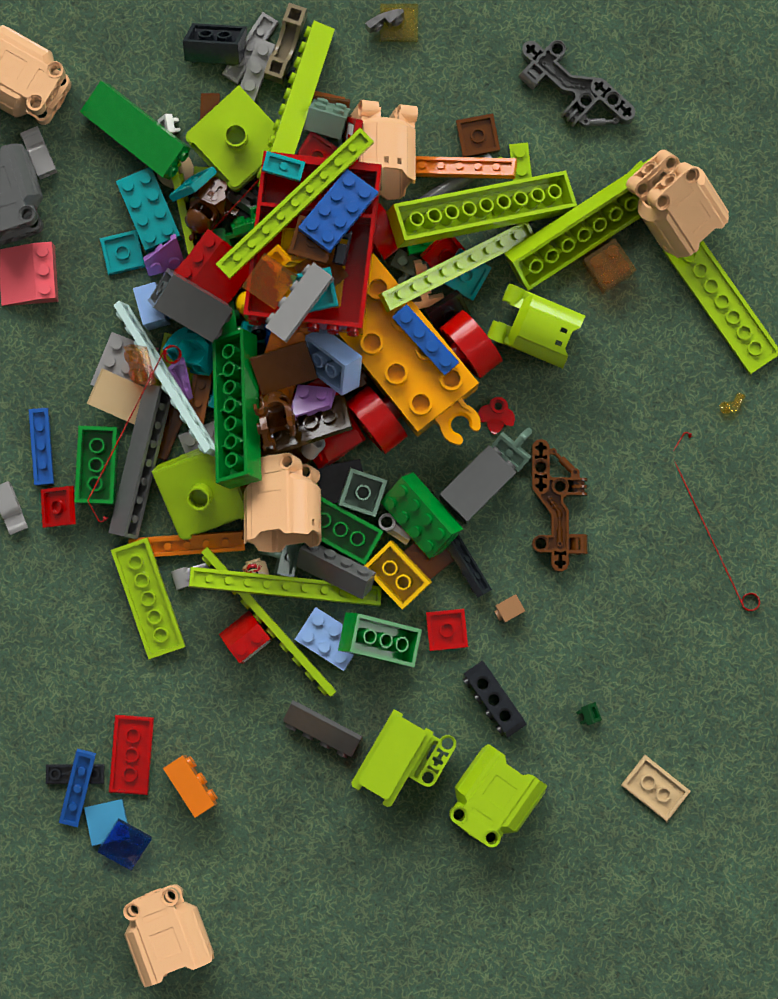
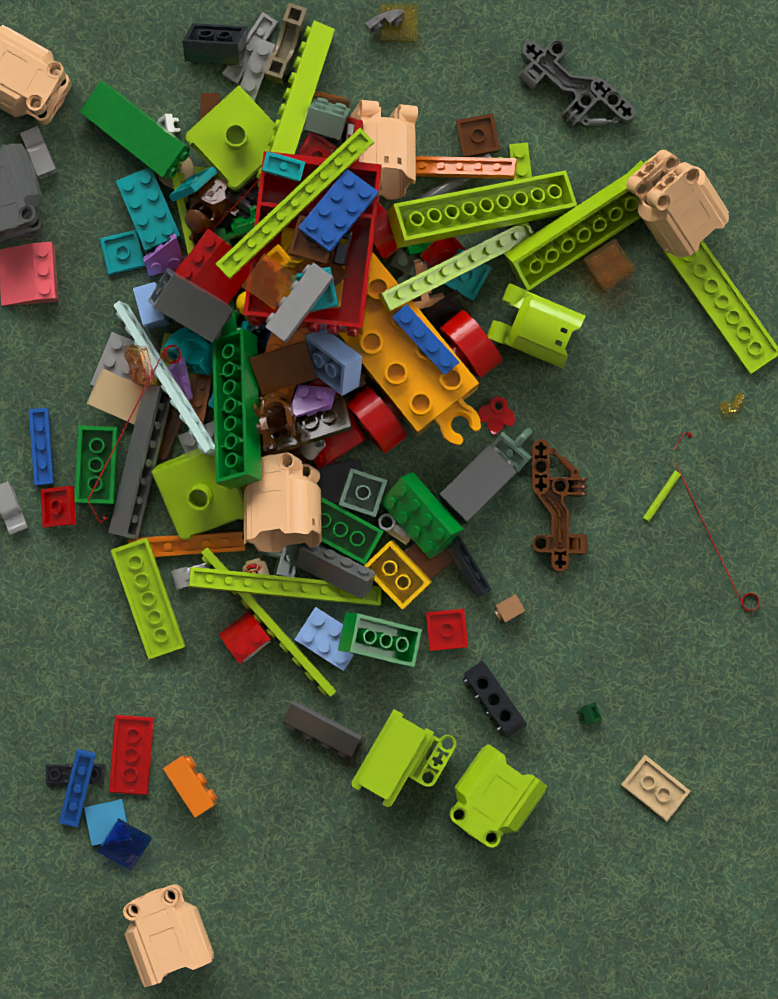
(662, 495): none -> lime bar

